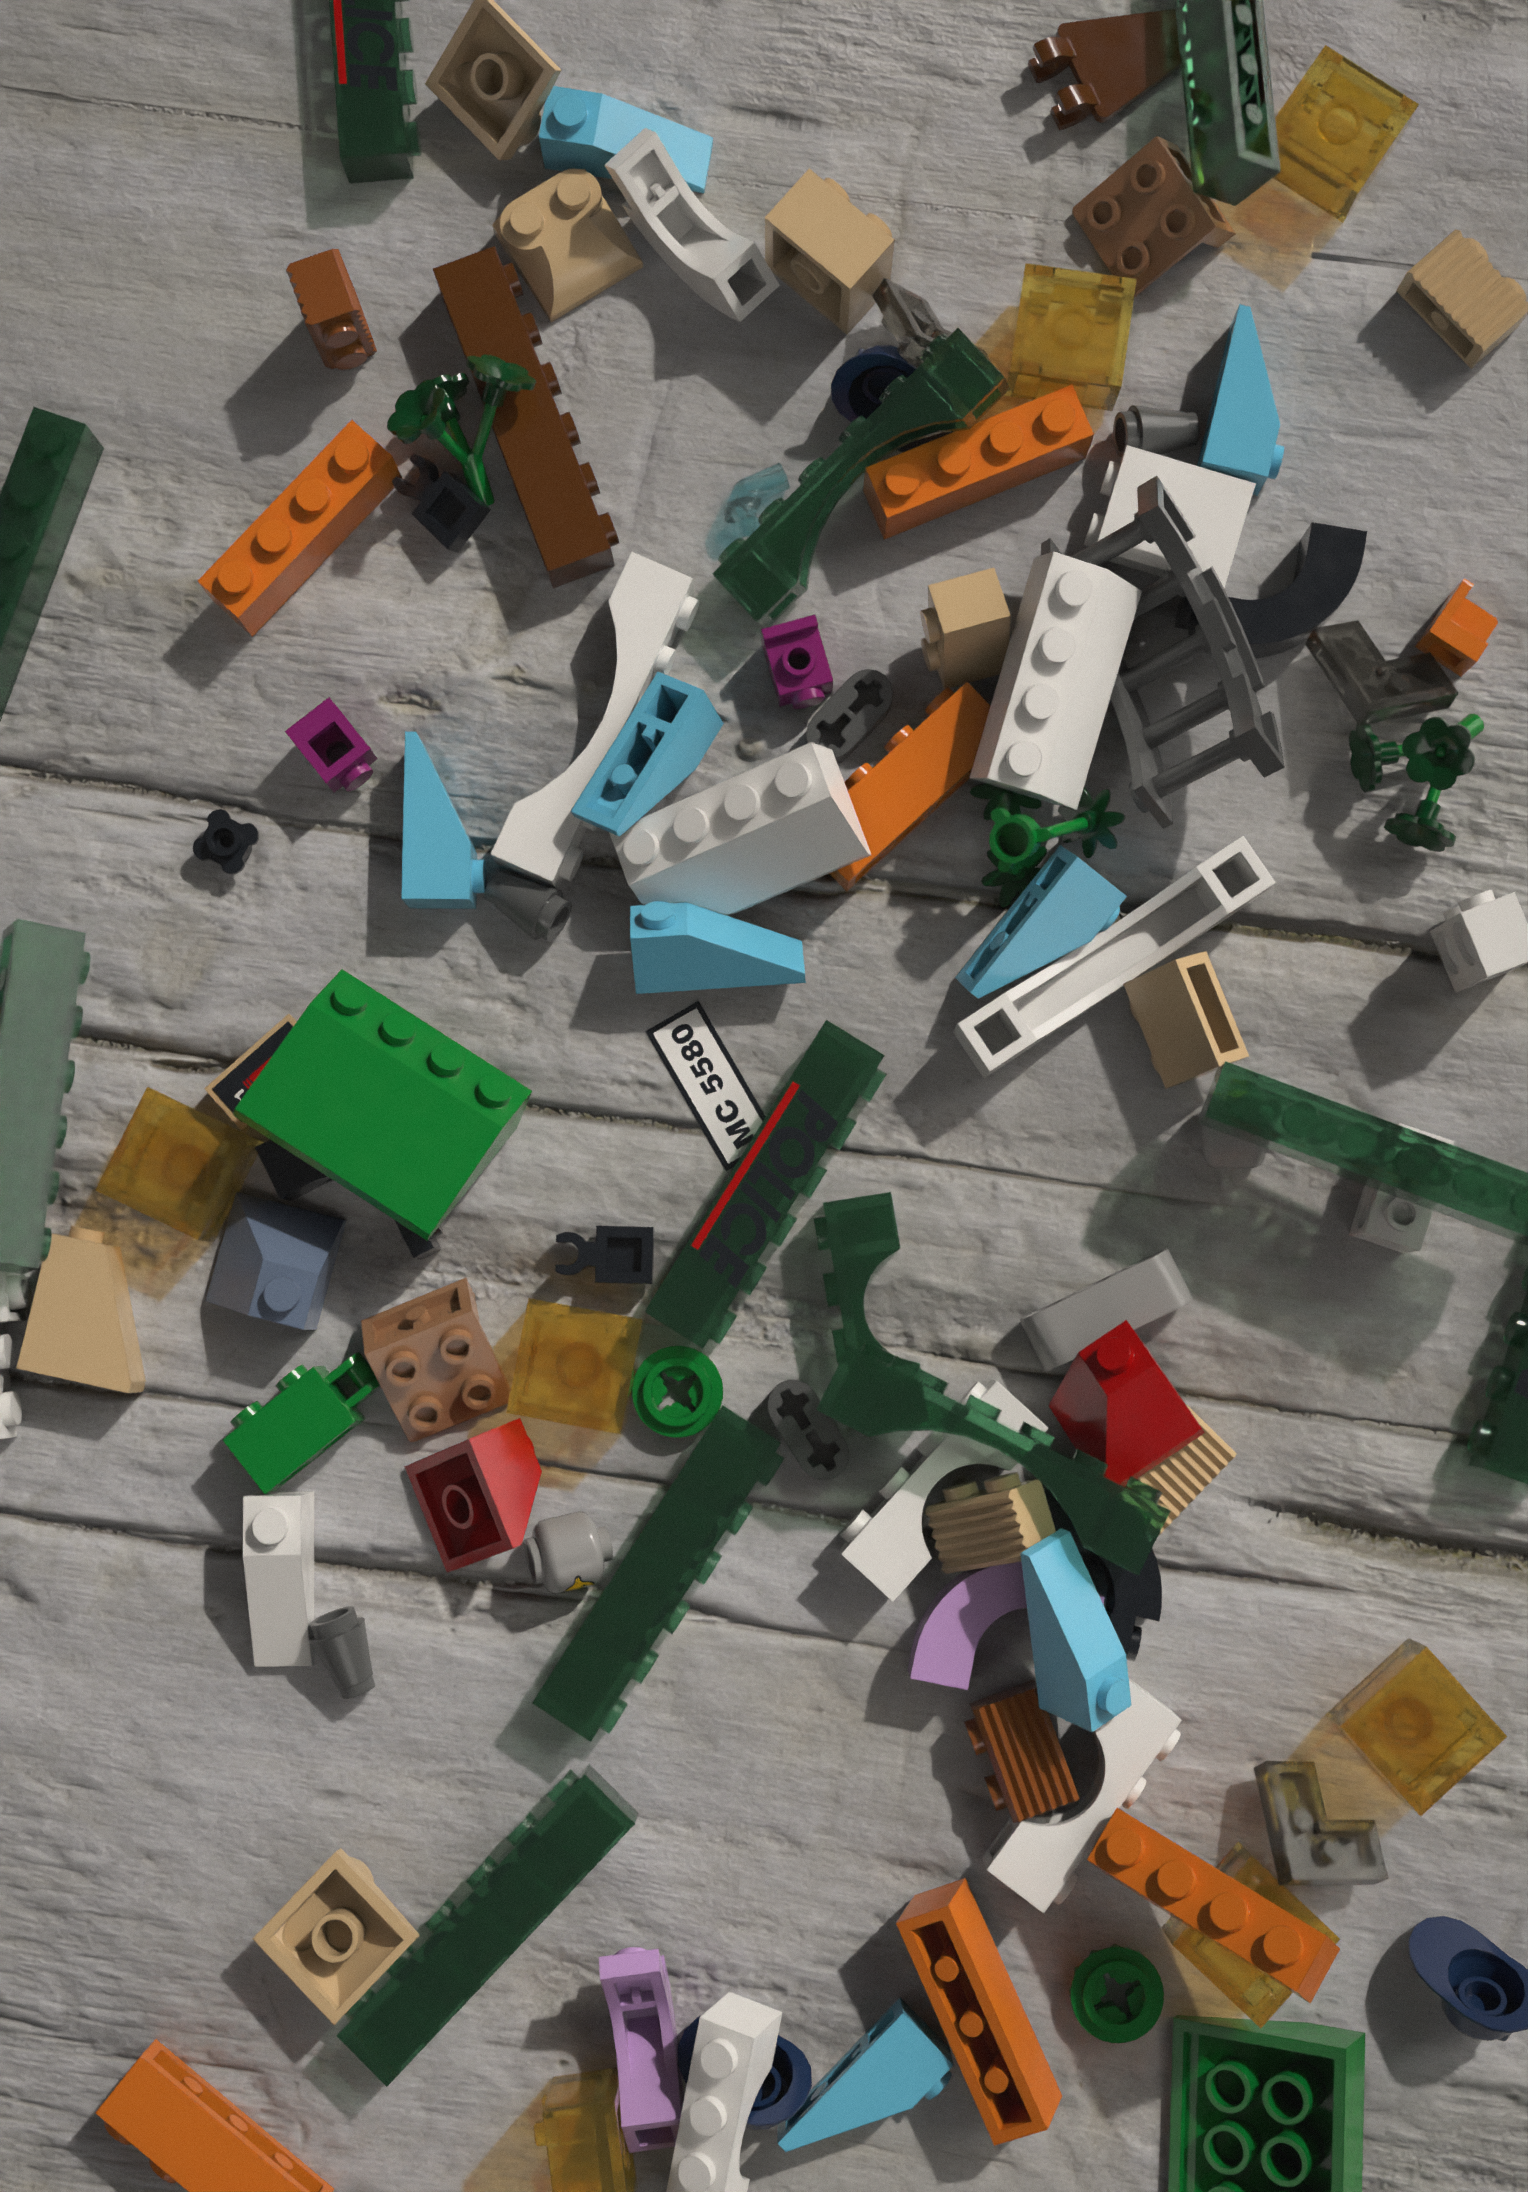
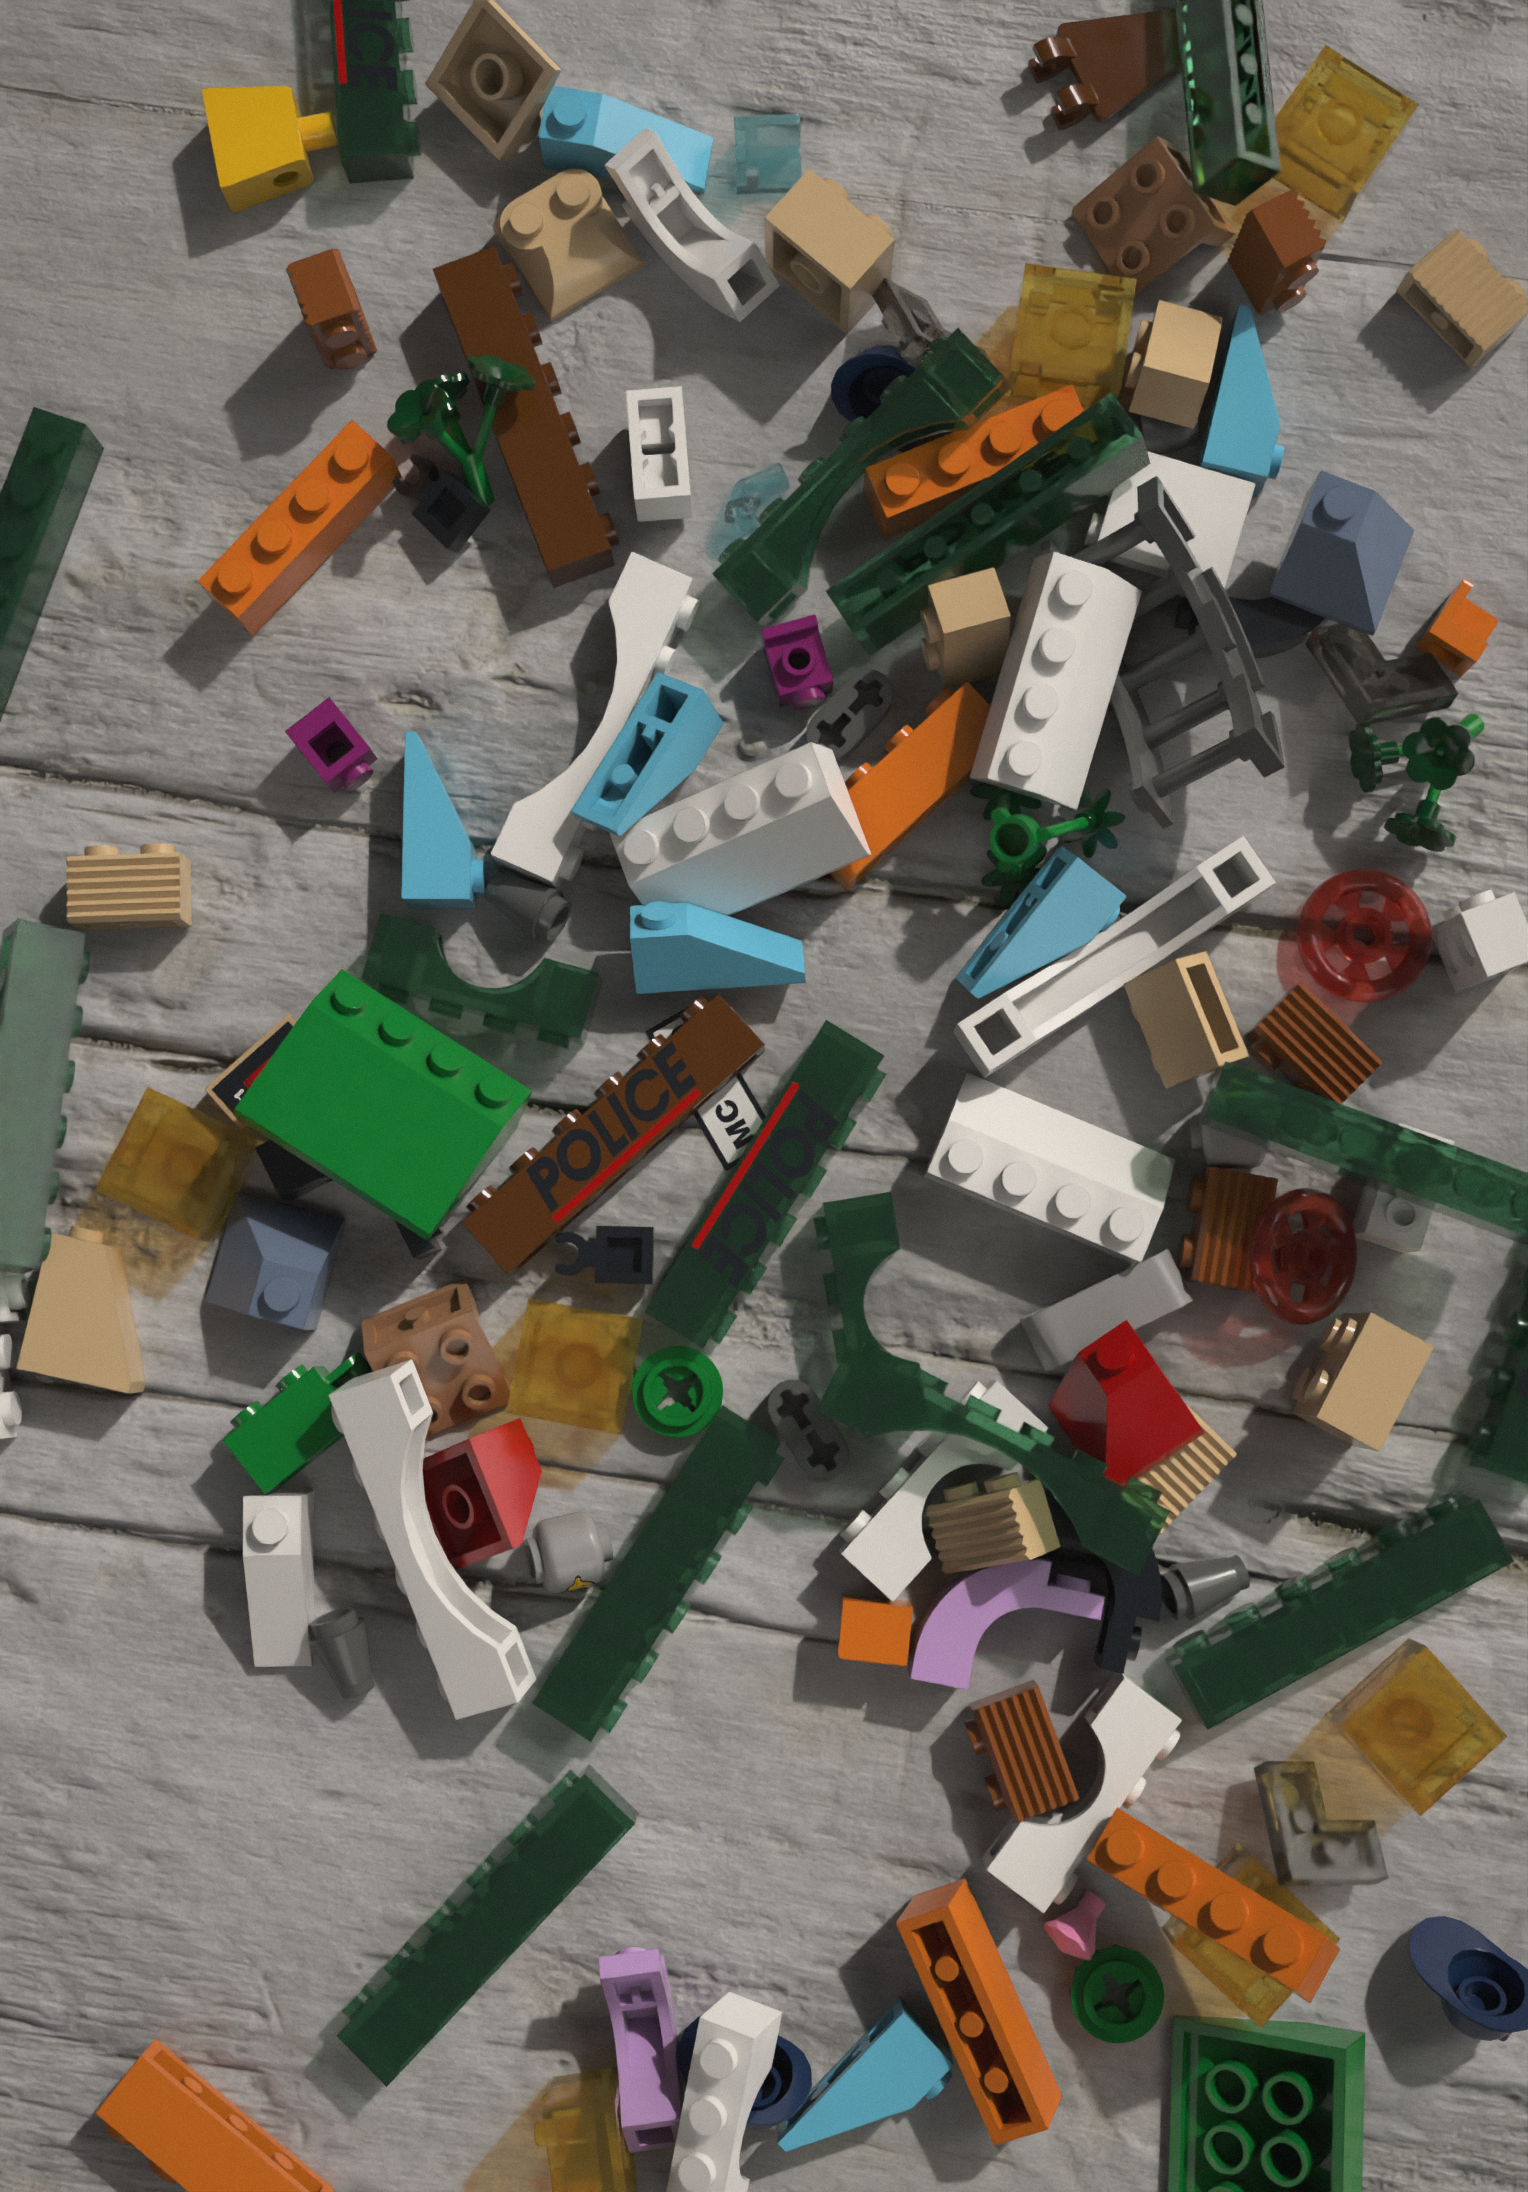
(129, 889): none -> tan brick
(232, 857): black plate -> none
(263, 142): none -> yellow torso
(336, 1935): tan slope -> none
(471, 1646): none -> white arch
(551, 1000): none -> clear green arch
(612, 1135): none -> reddish brown brick
(659, 454): none -> white brick
(767, 153): none -> clear light blue panel
(875, 1629): none -> orange panel
(992, 521): none -> clear green brick
(1051, 1169): none -> white slope
(1073, 1641): medium azure slope -> none
(1076, 1928): none -> bright pink rock
(1173, 363): none -> tan brick
(1202, 1585): none -> dark grey cone
(1223, 1224): none -> dark orange brick
(1277, 253): none -> dark orange brick
(1303, 1256): none -> clear red plate
(1311, 1046): none -> dark orange brick
(1338, 1608): none -> clear green brick
(1342, 554): none -> sand blue slope
(1360, 1379): none -> tan brick
(1399, 906): none -> clear red plate

